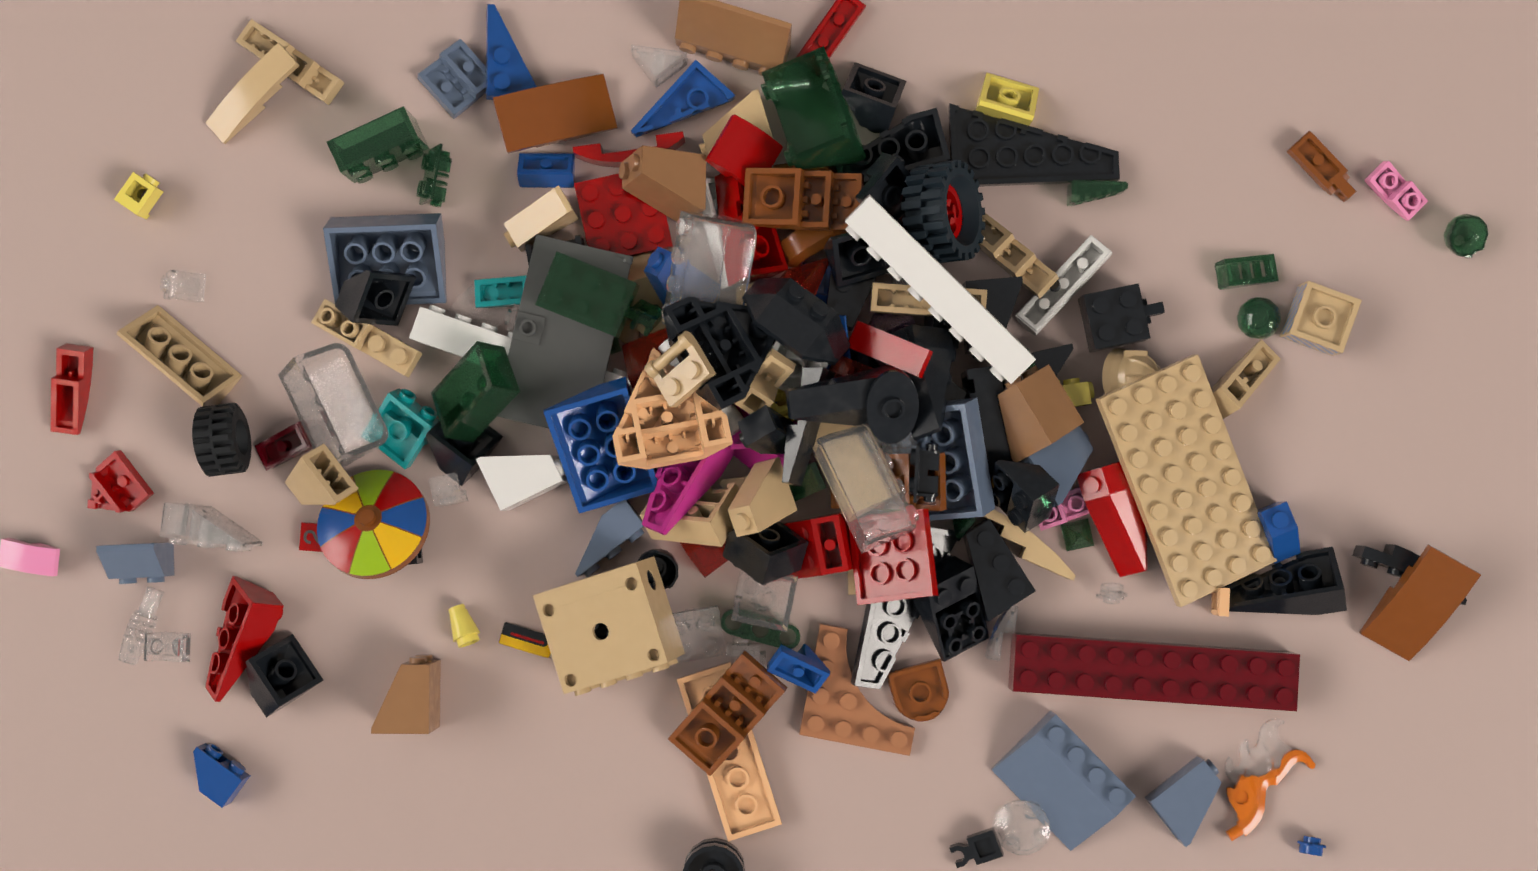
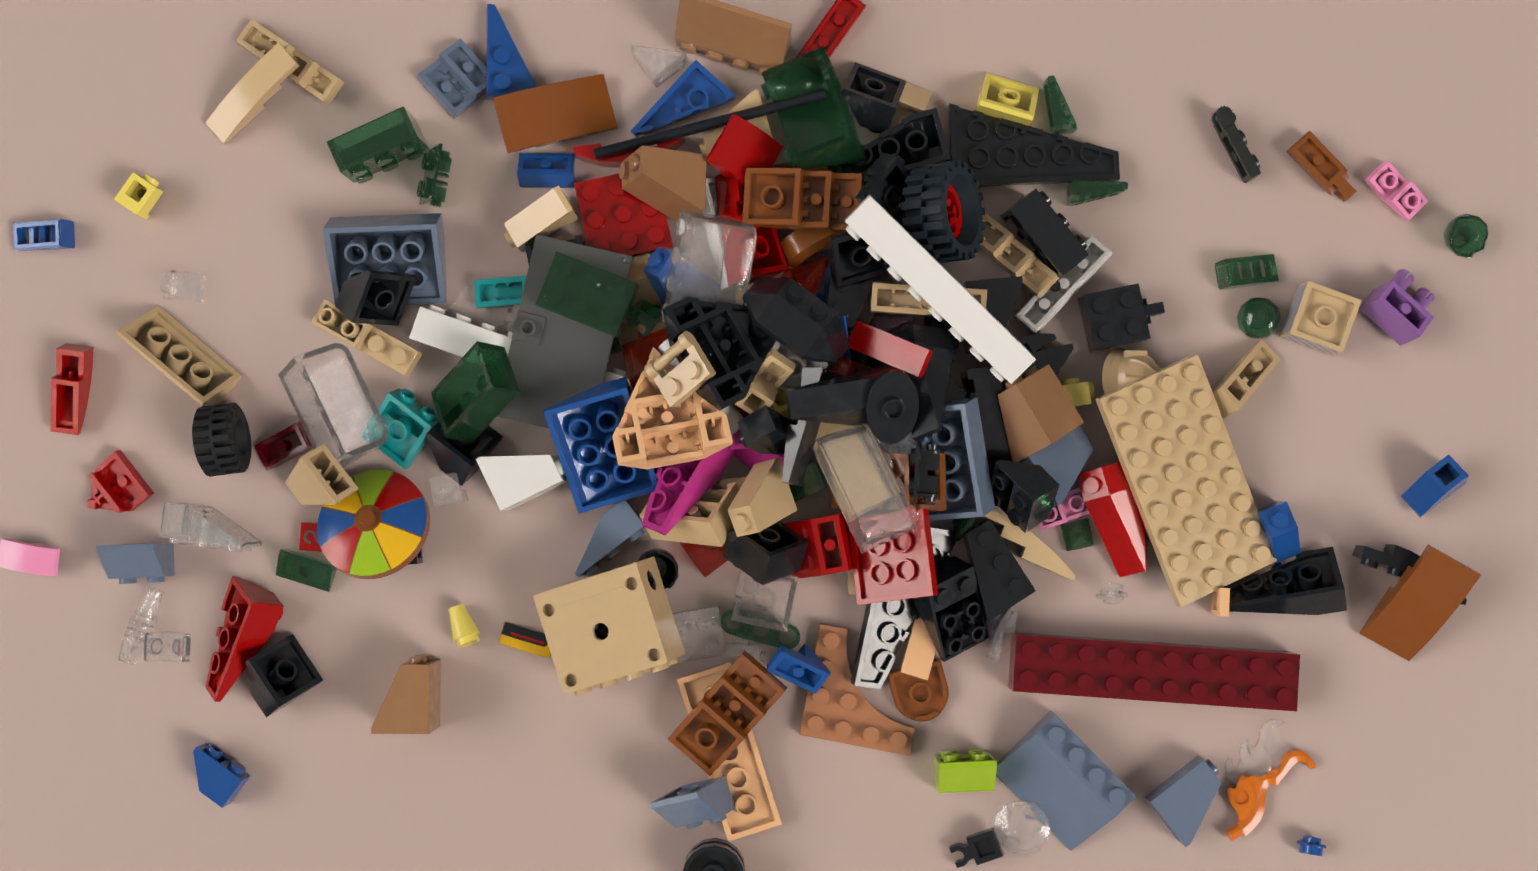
(61, 235): none -> blue slope
(305, 569): none -> clear green slope
(696, 803): none -> sand blue slope
(709, 124): none -> black piece
(912, 101): none -> tan slope
(919, 652): none -> light nougat slope
(965, 771): none -> lime slope
(1036, 341): none -> black slope
(1046, 232): none -> black wedge
(1059, 115): none -> clear green slope
(1235, 144): none -> pearl dark grey hinge
(1397, 311): none -> medium lavender brick
(1435, 486): none -> blue slope

